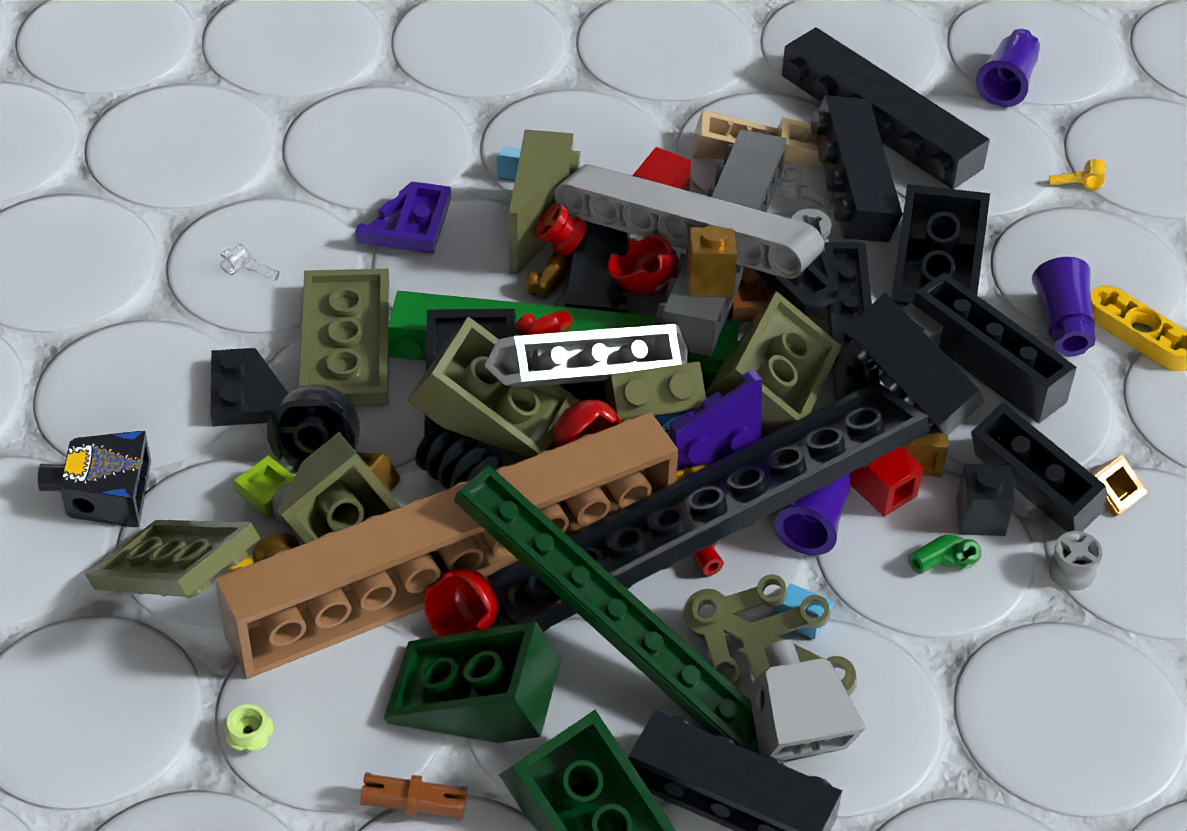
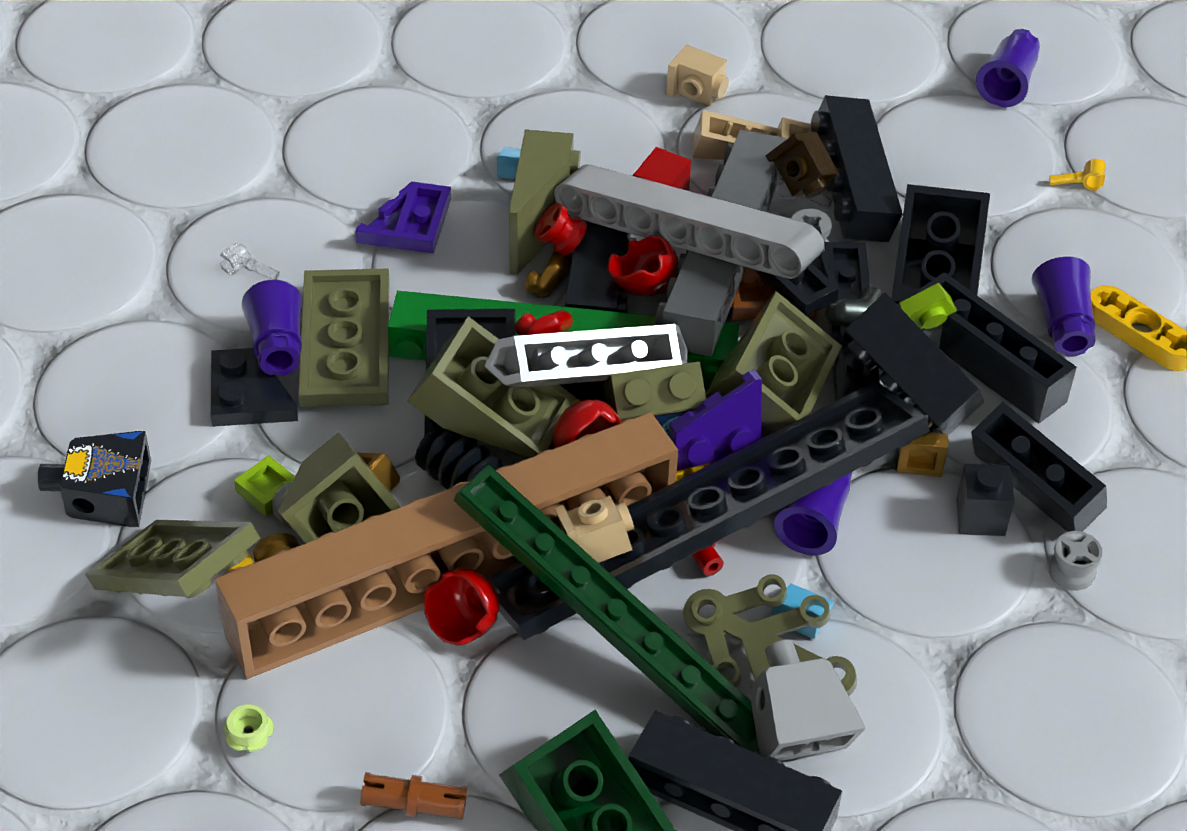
(274, 324): none -> dark purple plant
(308, 420): black cylinder -> none
(477, 684): dark green slope -> none
(598, 527): none -> tan brick
(697, 75): none -> tan brick
(711, 261): pearl gold brick -> none
(803, 164): none -> dark brown brick
(848, 310): none -> pearl dark grey arm
(889, 481): red brick -> none
(904, 118): black brick -> none
(929, 307): none -> lime plate
(947, 551): green arm -> none
(1121, 484): slope -> none

